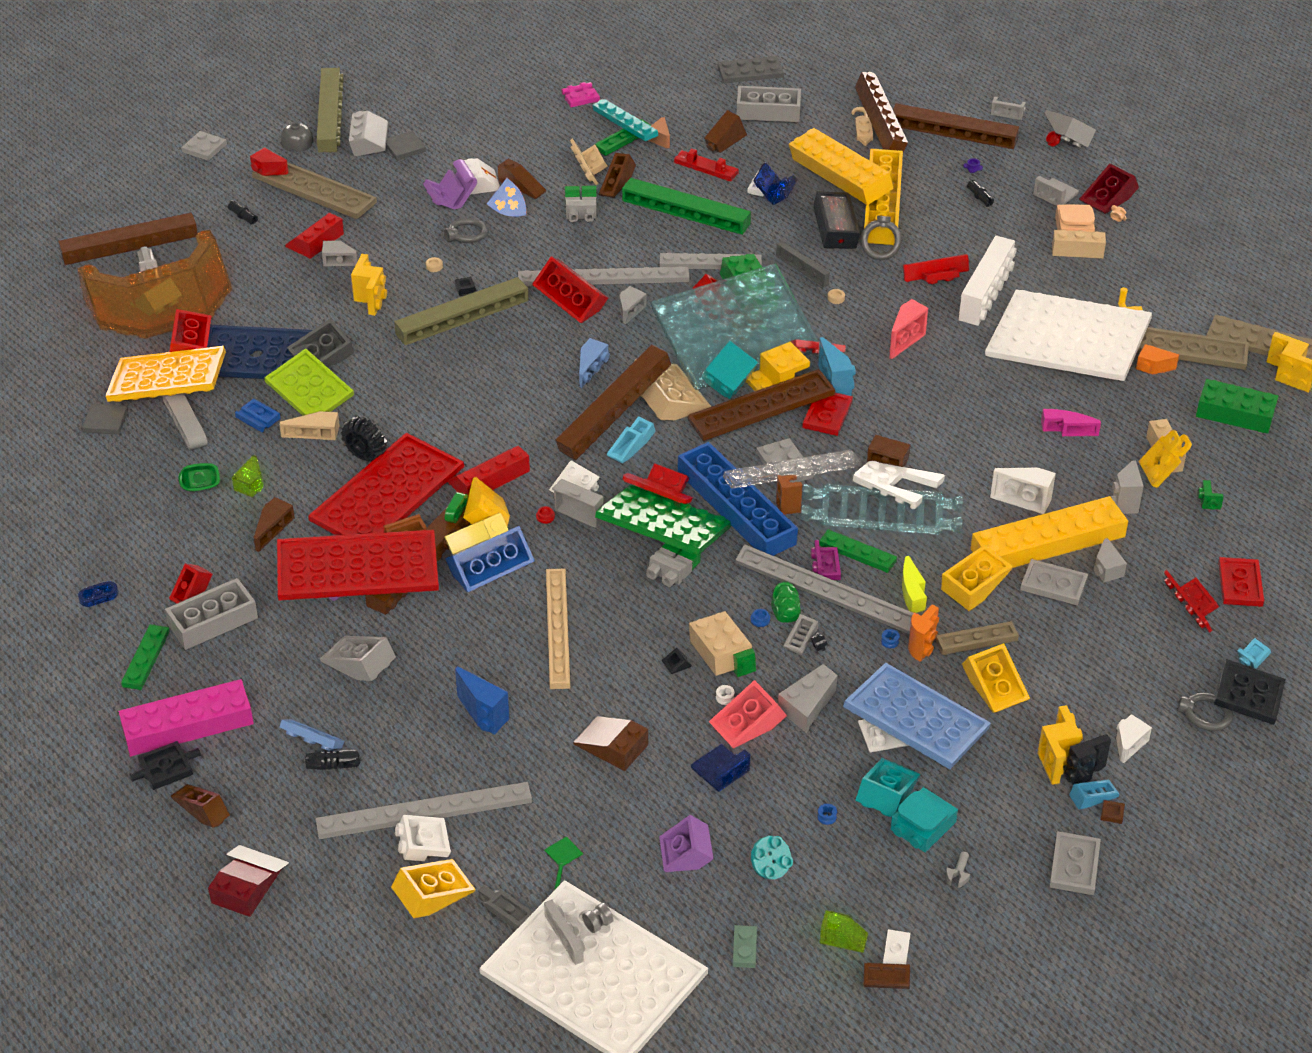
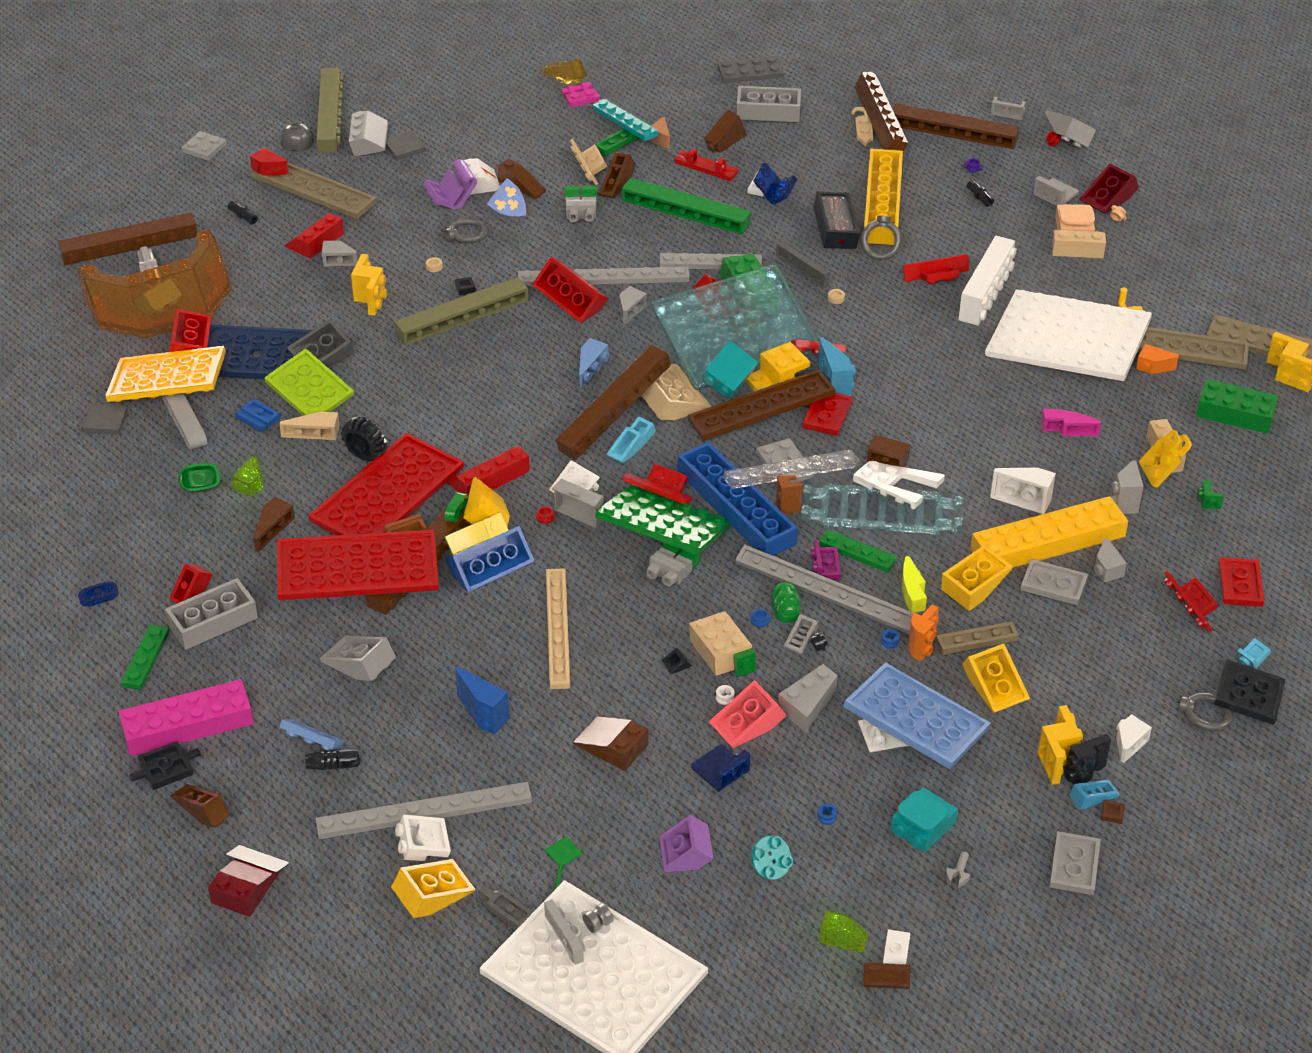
(566, 71): none -> clear yellow slope
(744, 946): sand green plate -> none
(841, 166): yellow brick -> none
(886, 786): teal slope -> none
(908, 327): coral slope -> none

